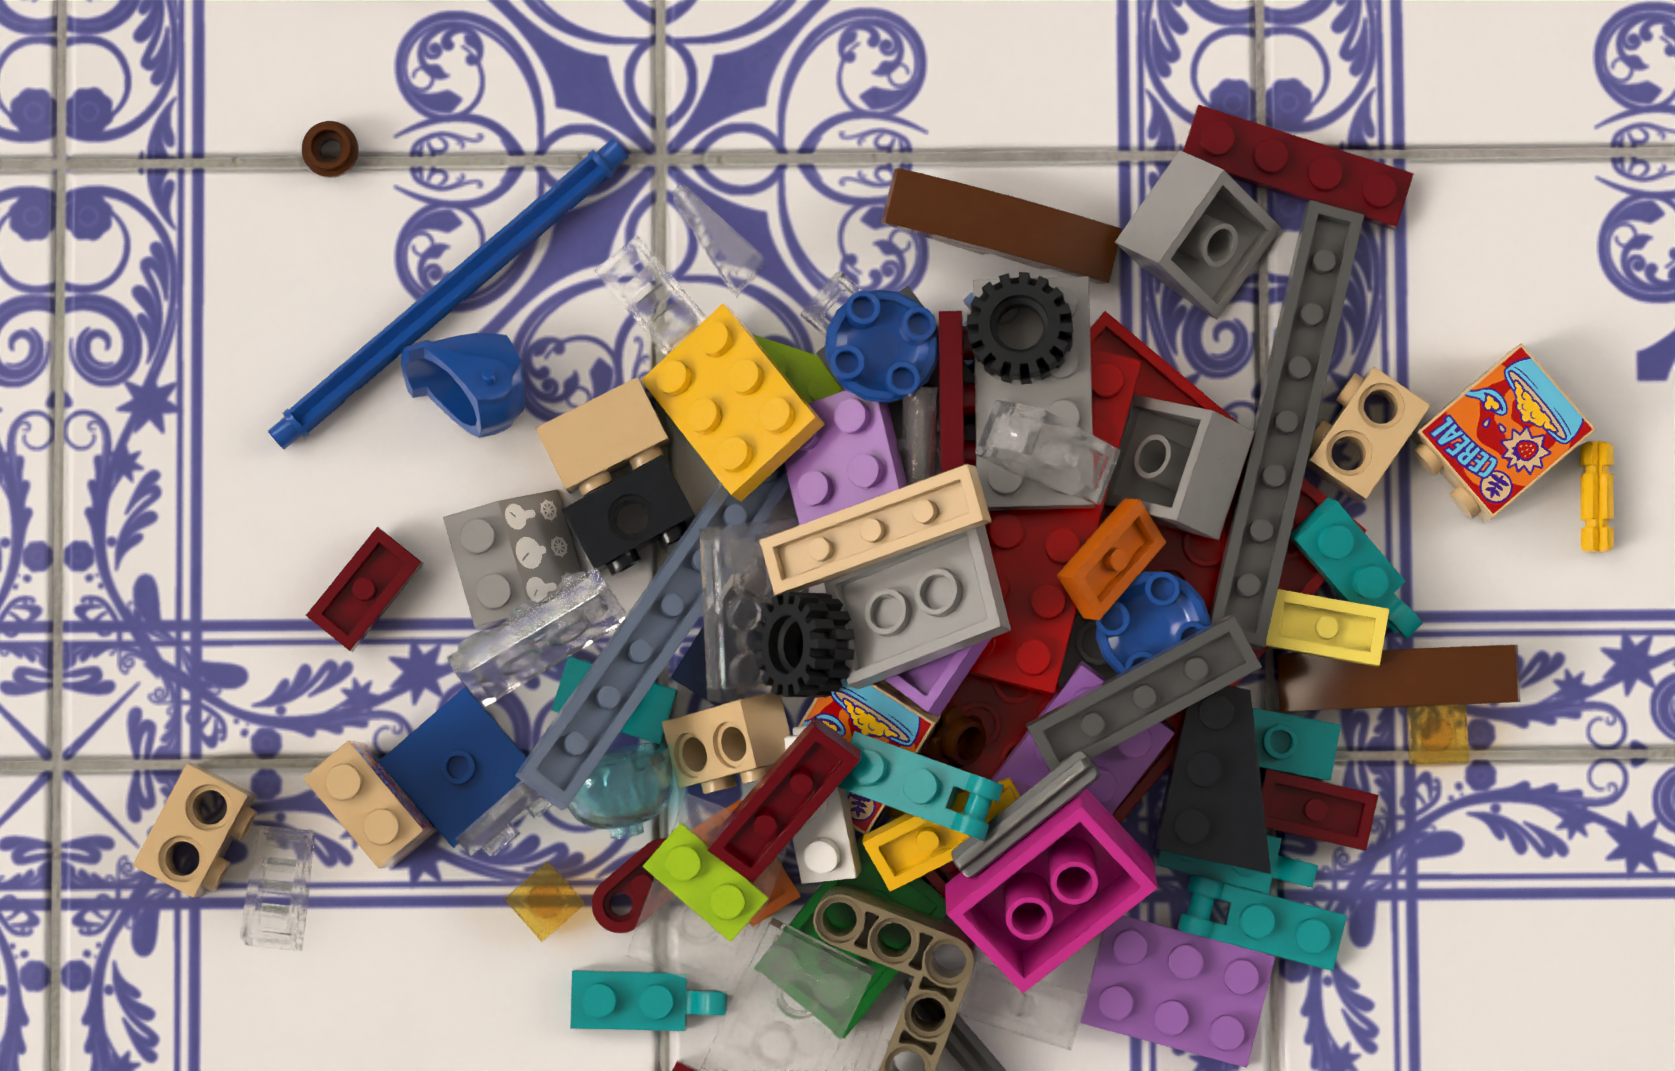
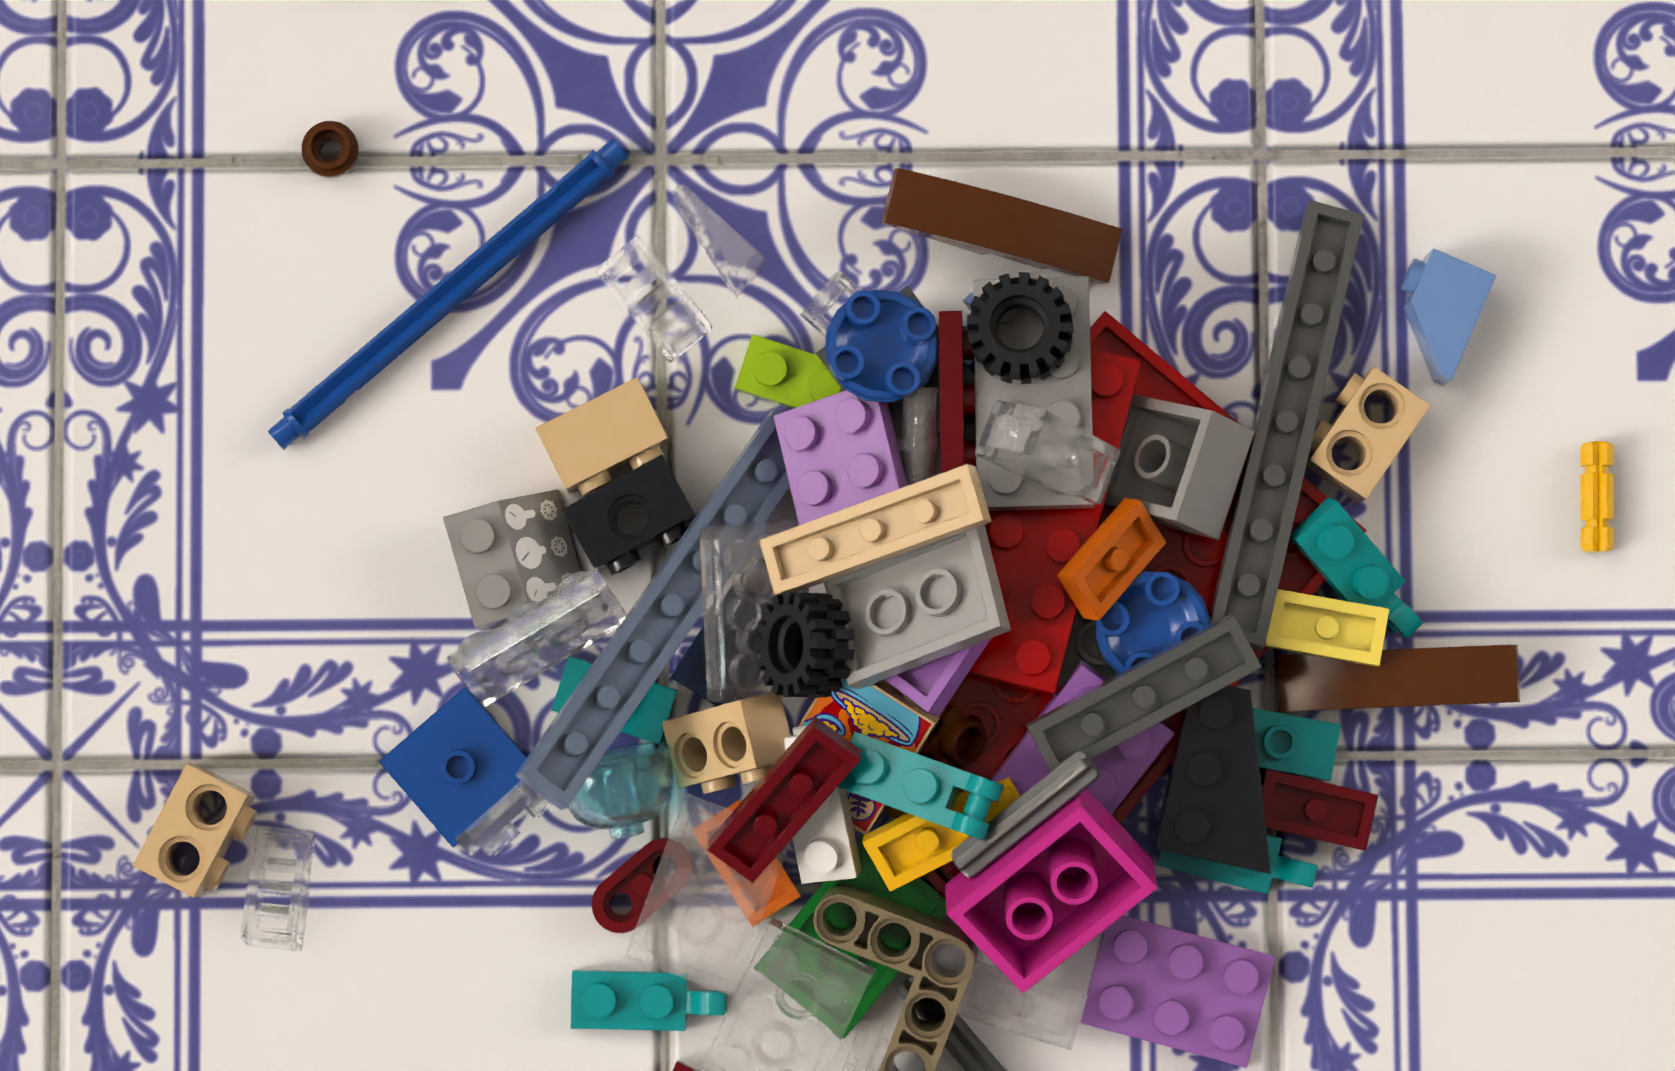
(364, 589): dark red plate -> none
(370, 804): tan brick -> none
(470, 379): blue helmet -> none
(545, 901): clear yellow plate -> none
(705, 882): lime plate -> none
(732, 402): yellow plate -> none
(1198, 233): light grey slope -> none
(1264, 923): teal plate -> none
(1298, 166): dark red plate -> none
(1437, 734): clear yellow plate -> none
(1444, 308): none -> medium blue slope
(1501, 434): brick -> none

